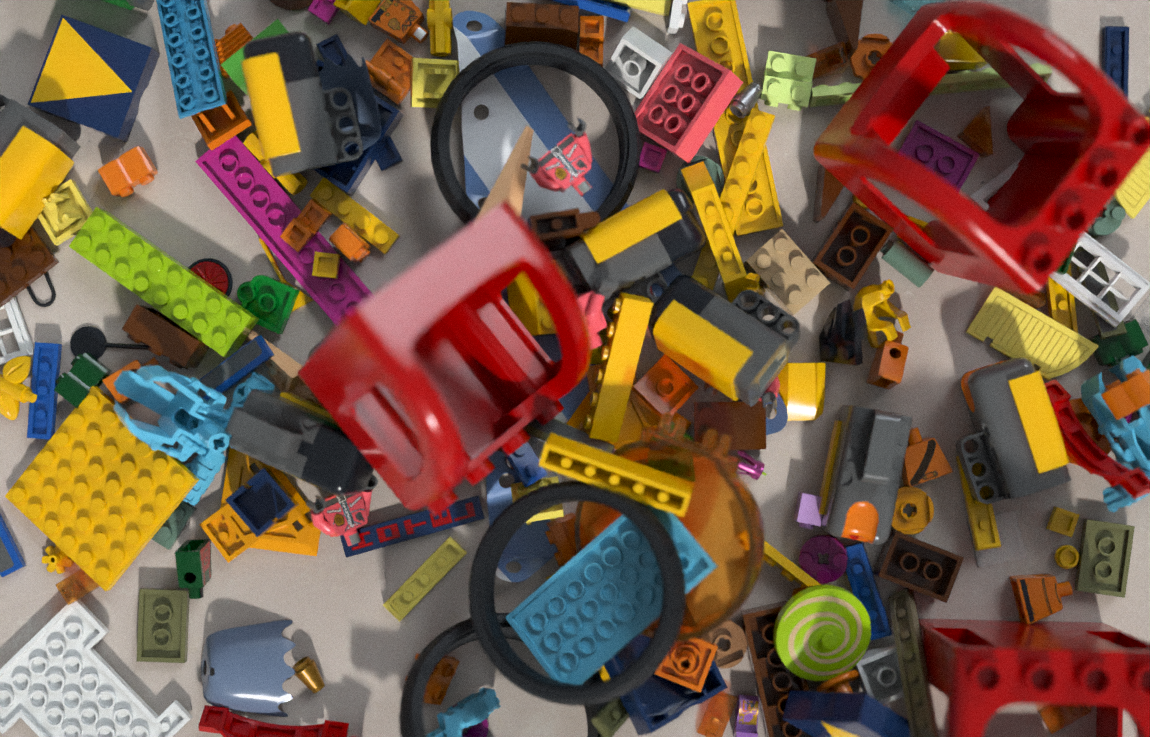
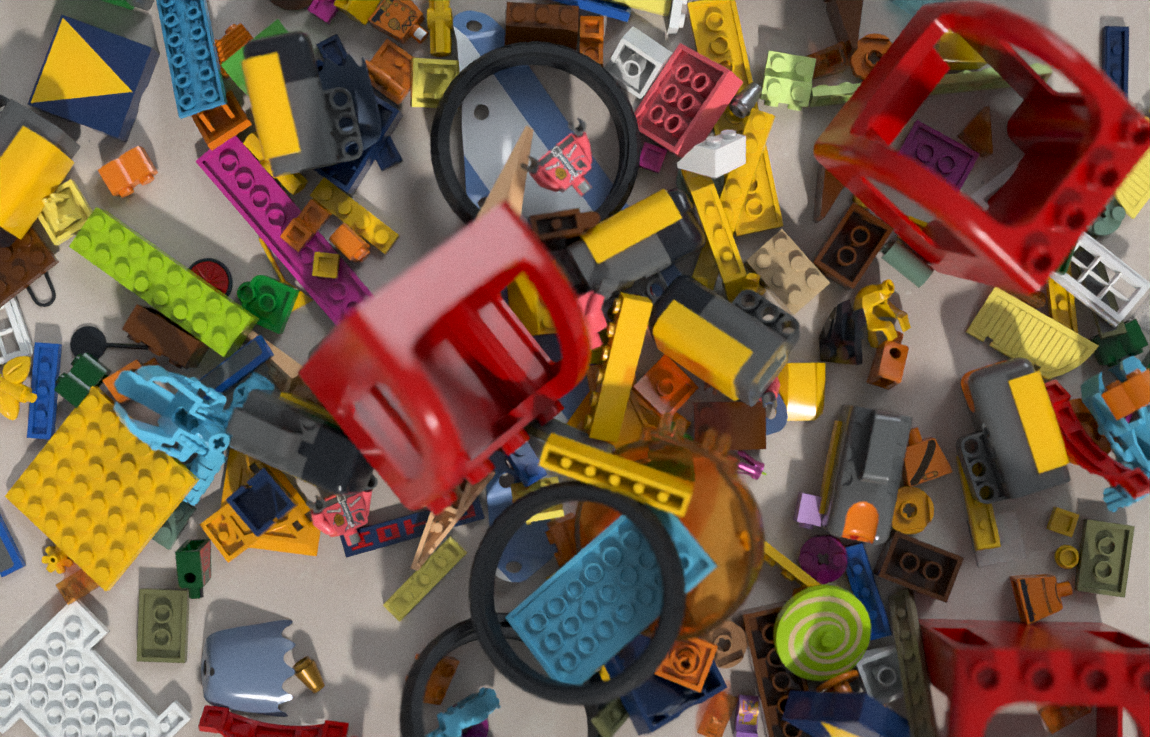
(440, 525): none -> light nougat wedge
(716, 155): none -> white slope

